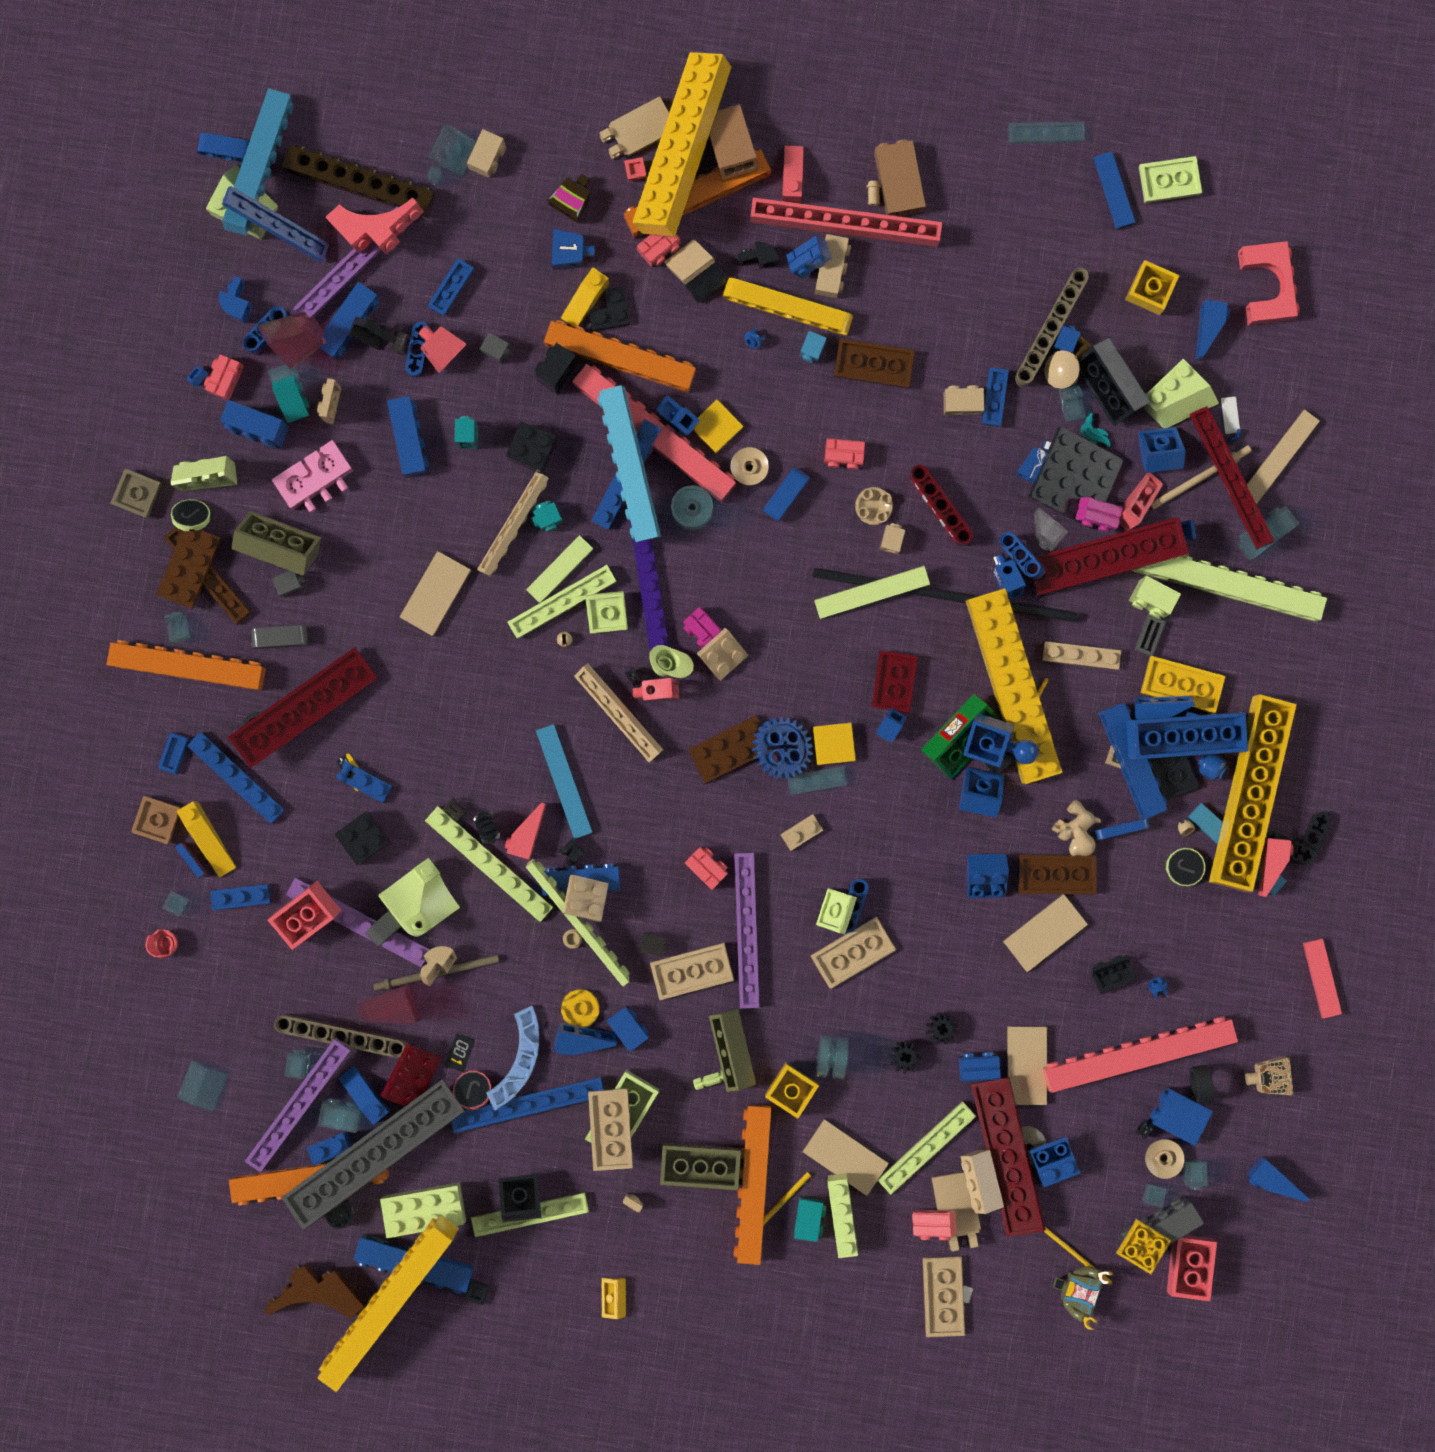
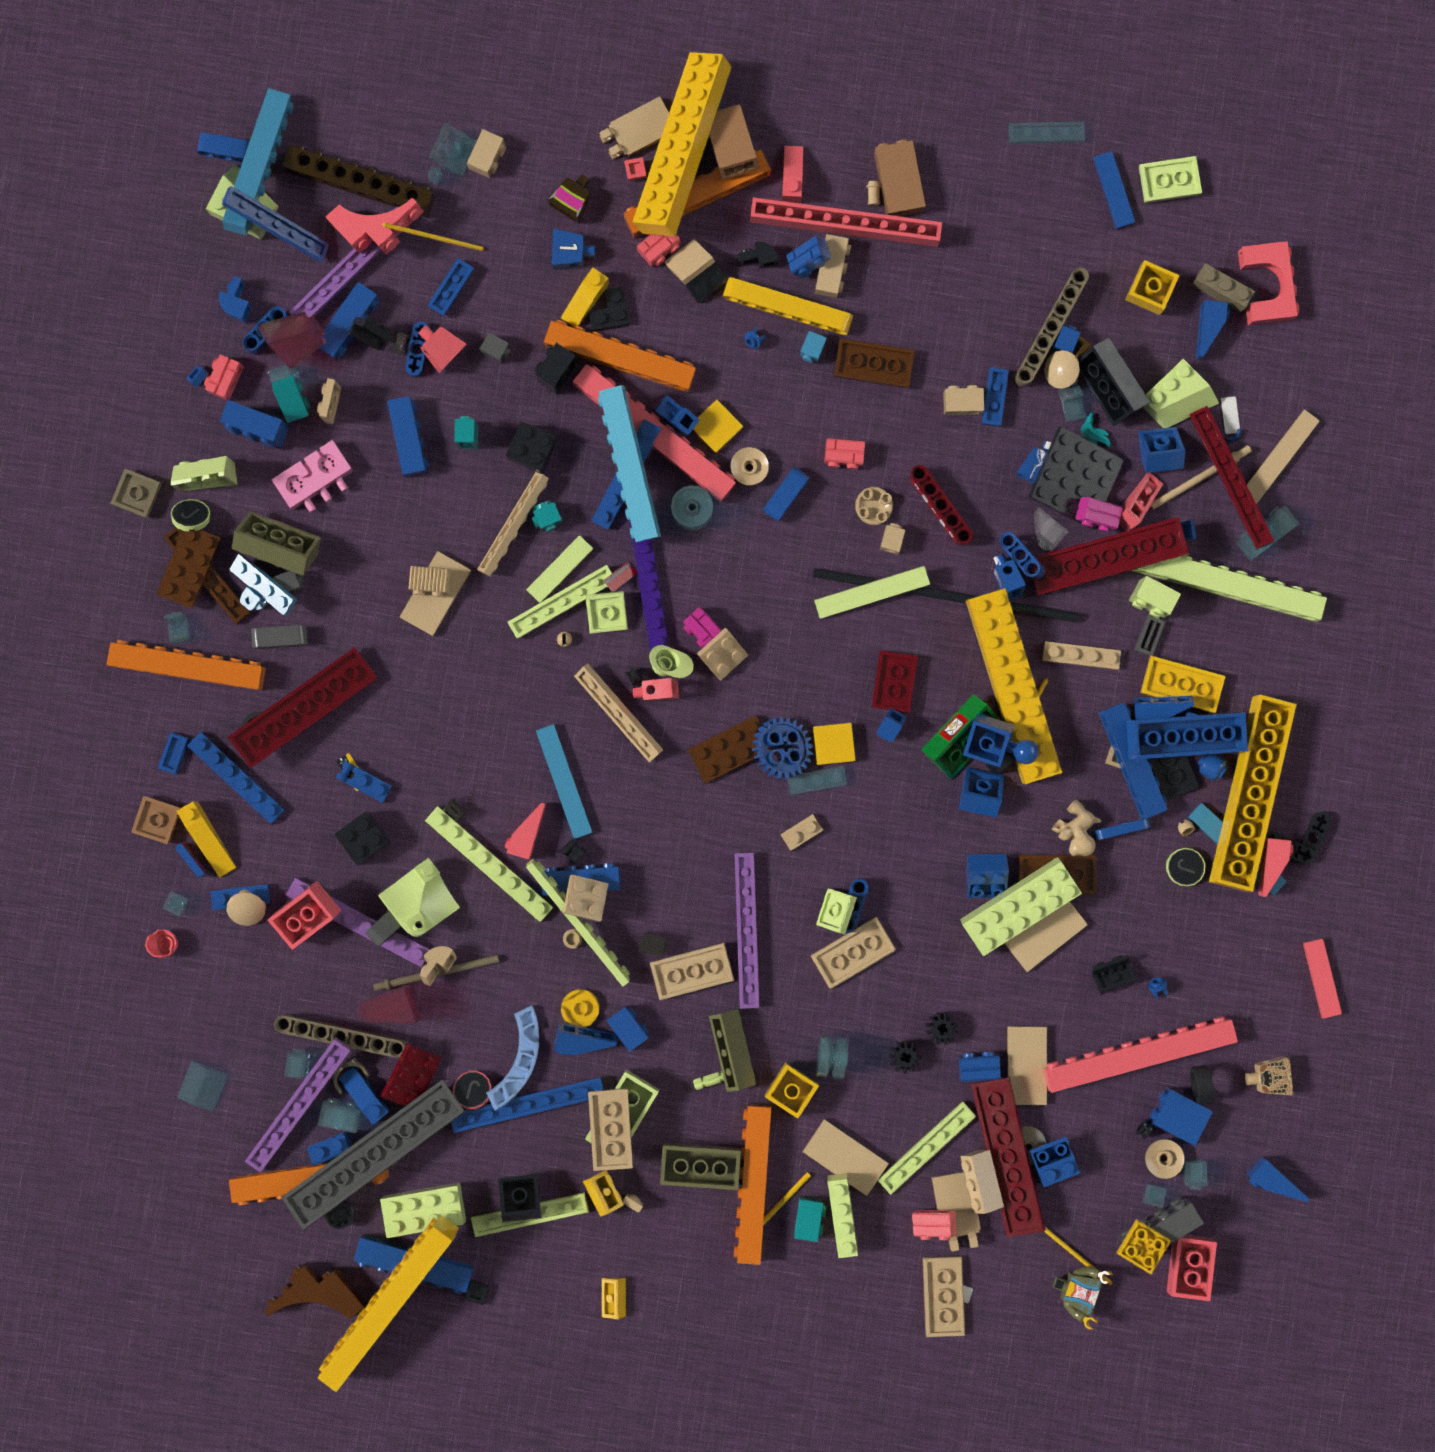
(246, 908): none -> tan dish
(261, 587): none -> plate
(353, 1062): none -> dark tan cap
(429, 580): none -> tan brick
(432, 236): none -> yellow axle
(459, 1052): black sticker -> none
(487, 827): black gear -> none
(603, 1193): none -> yellow brick
(620, 576): none -> sticker
(706, 867): coral brick -> none
(1020, 906): none -> yellowish green brick
(1222, 288): none -> dark tan brick

